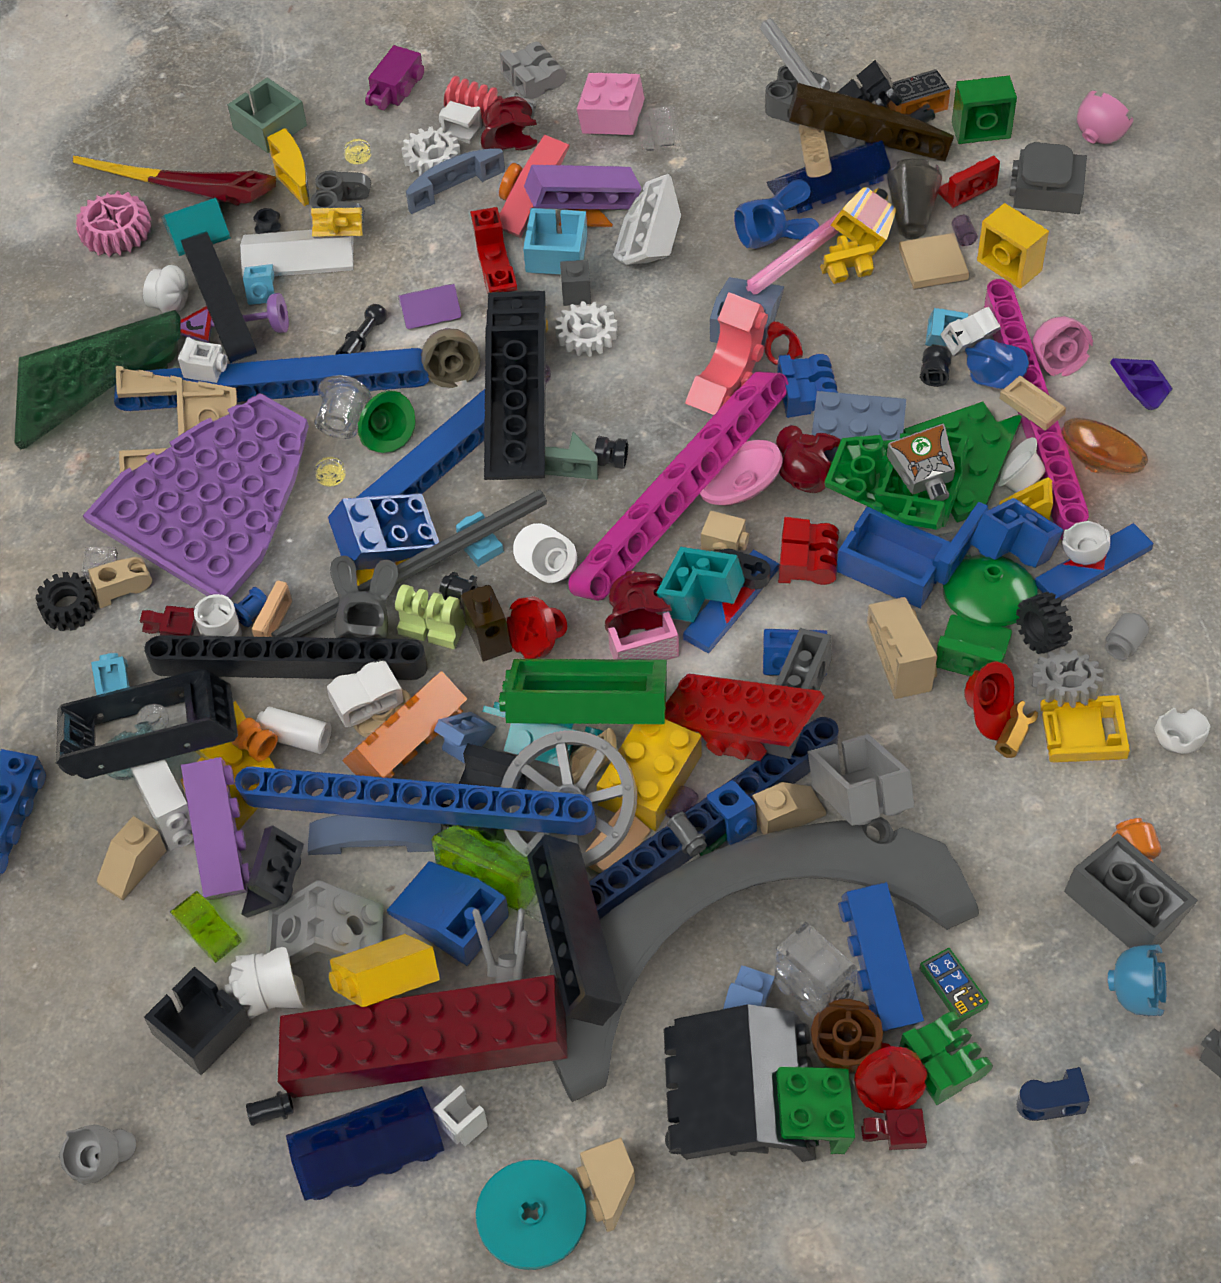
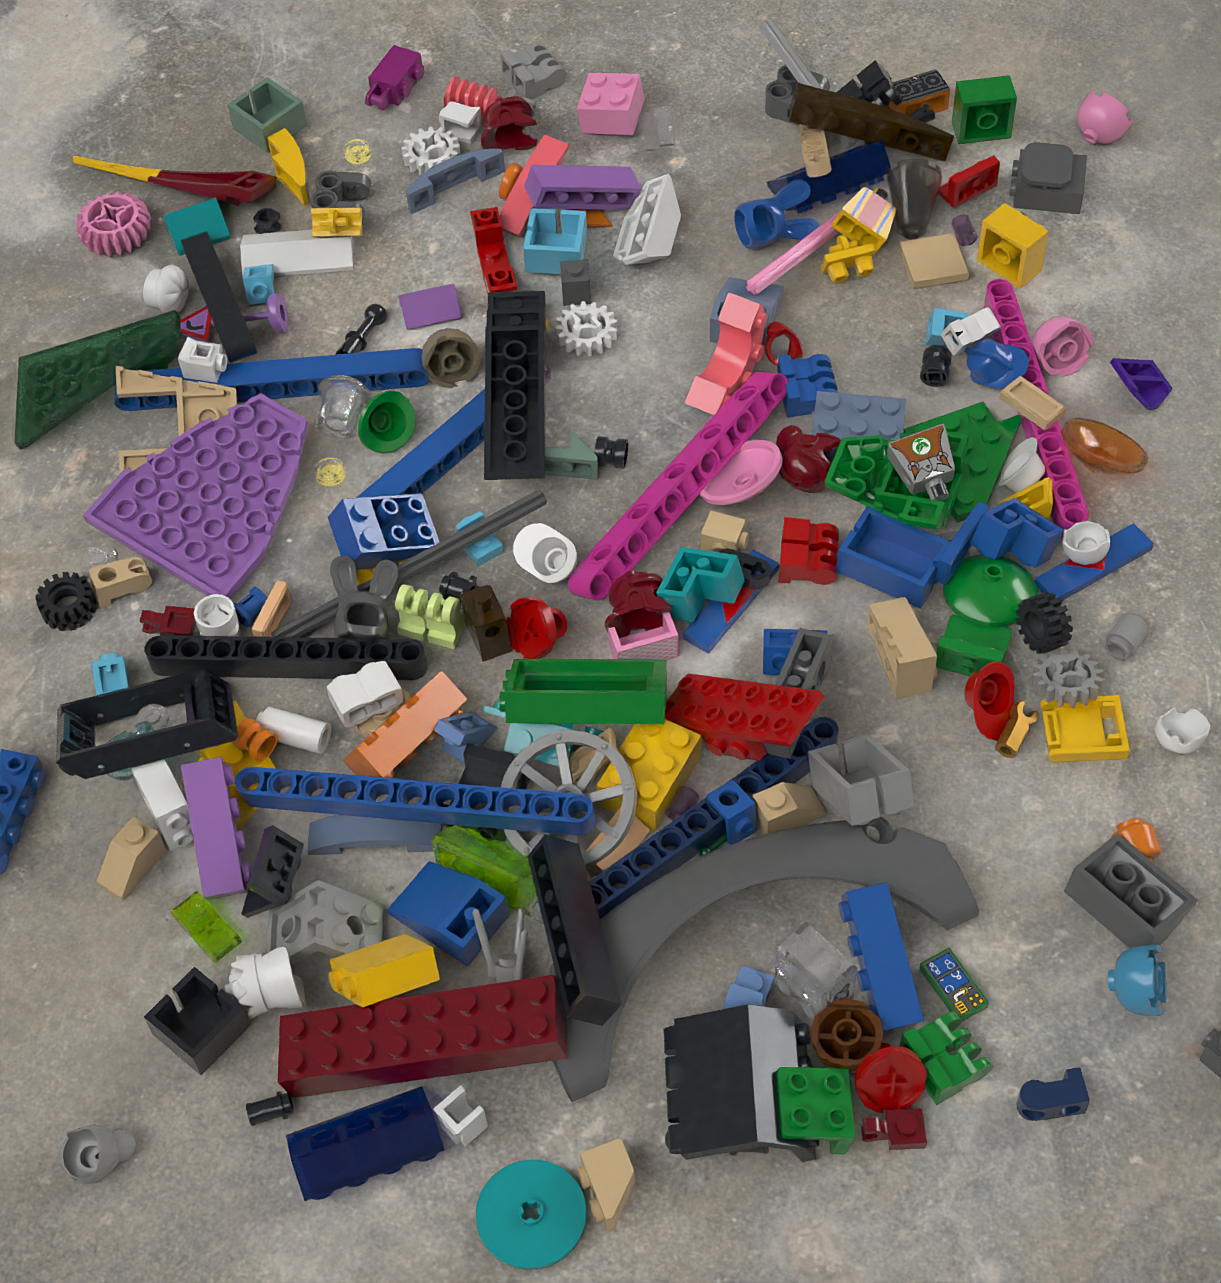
(692, 841): dark grey pin -> none

